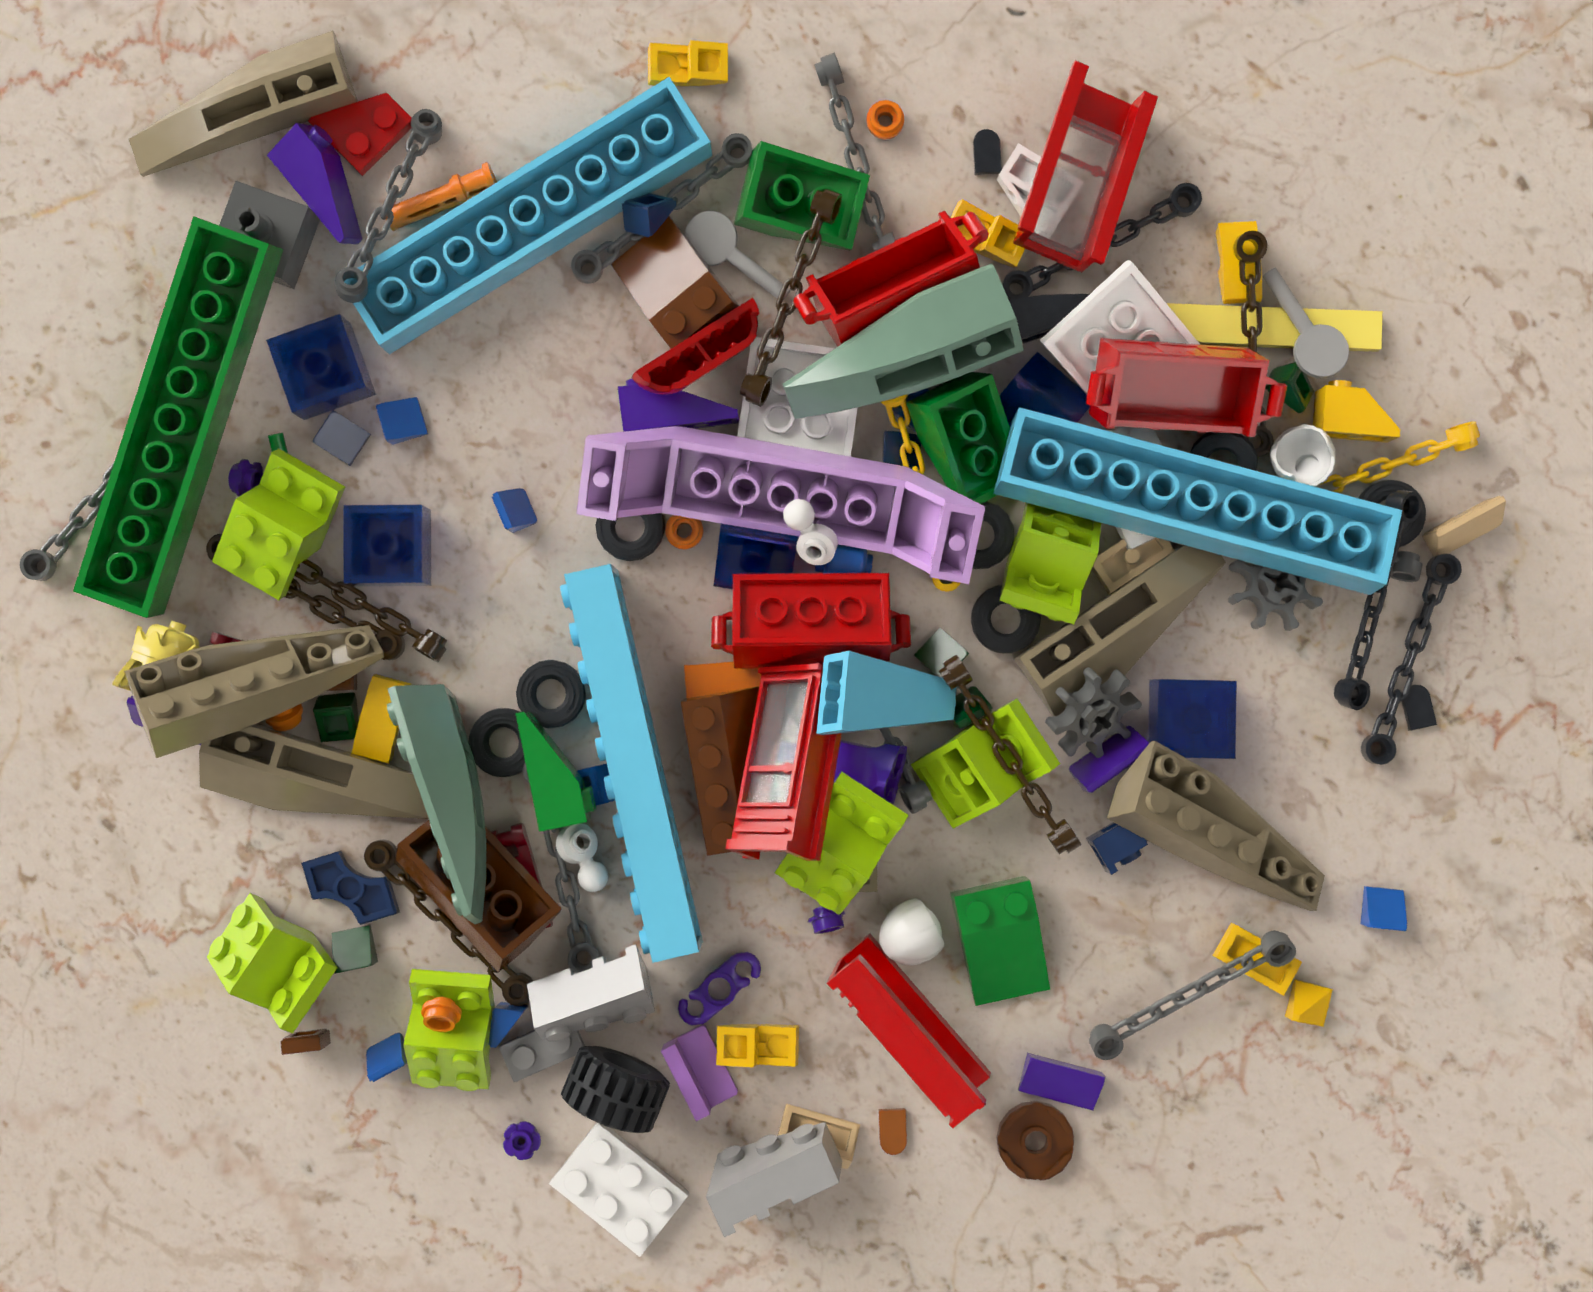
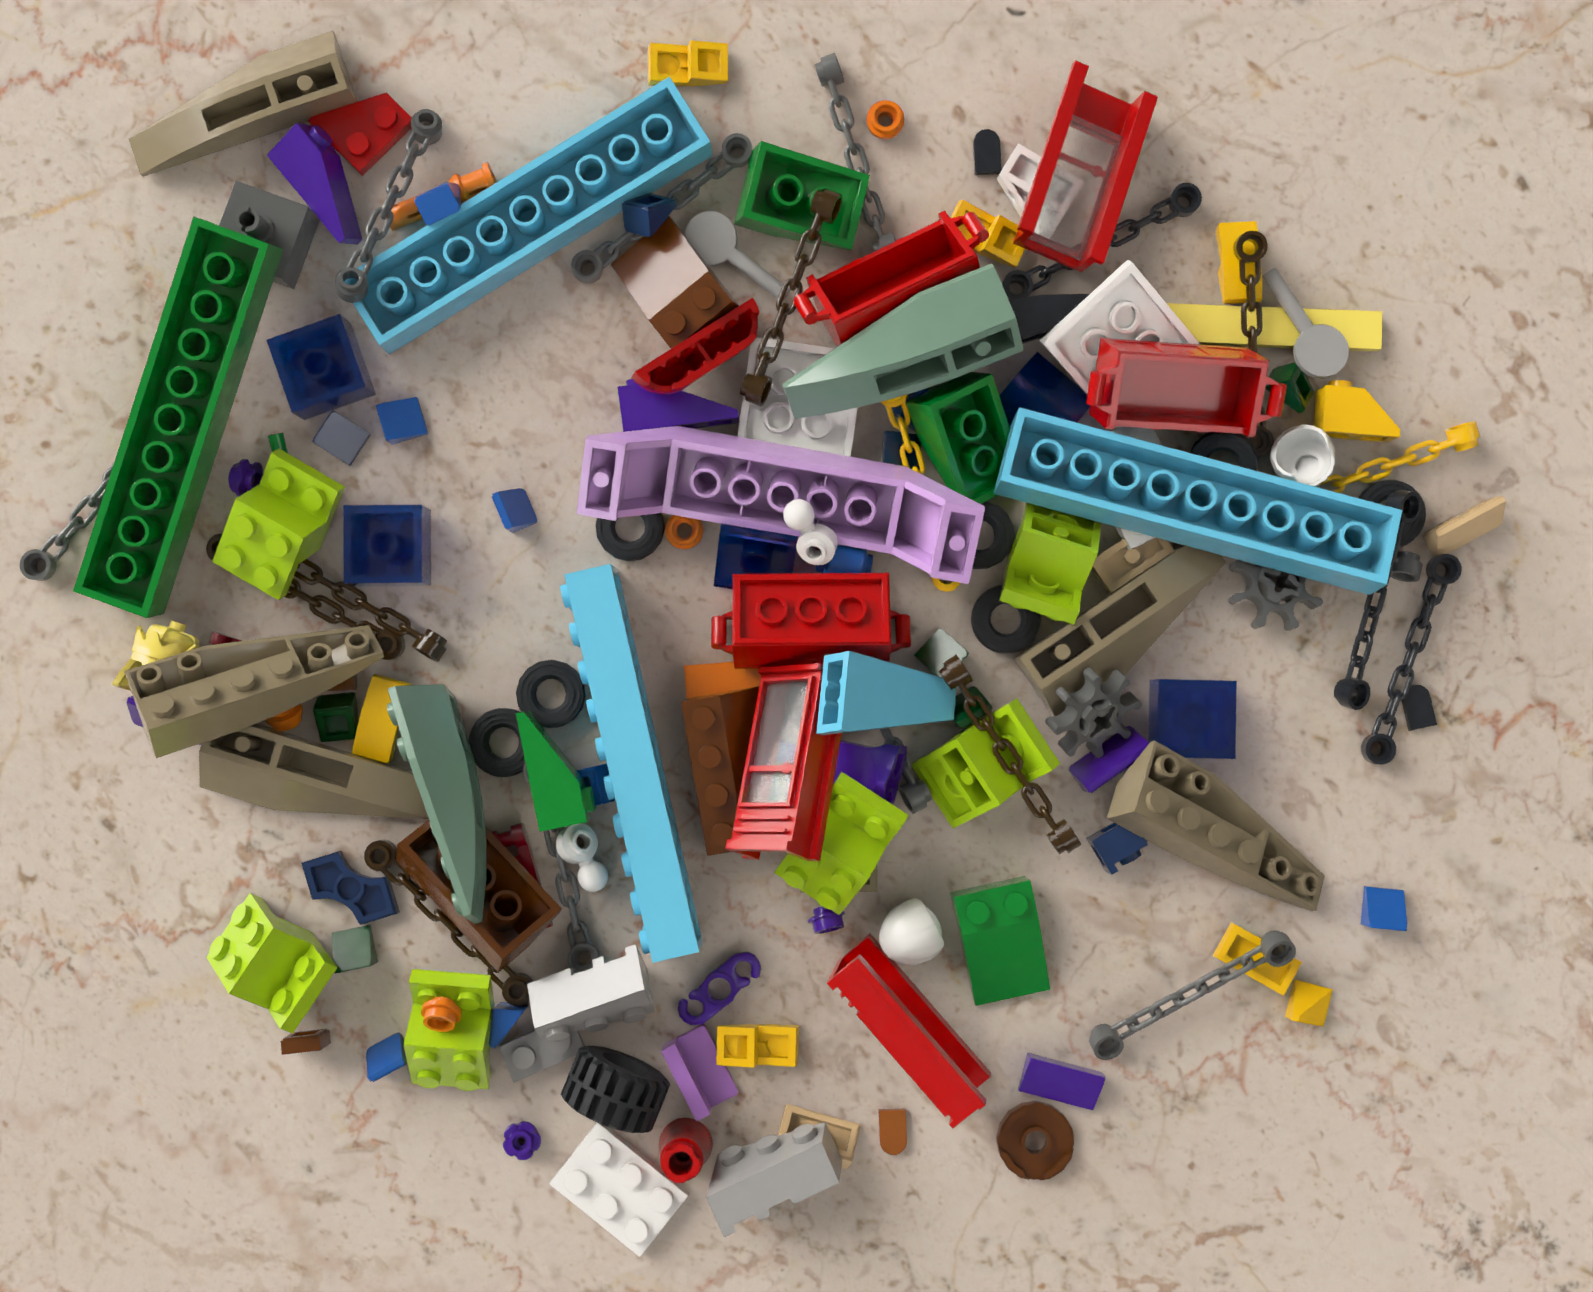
(439, 202): none -> blue slope
(688, 1137): none -> red plant

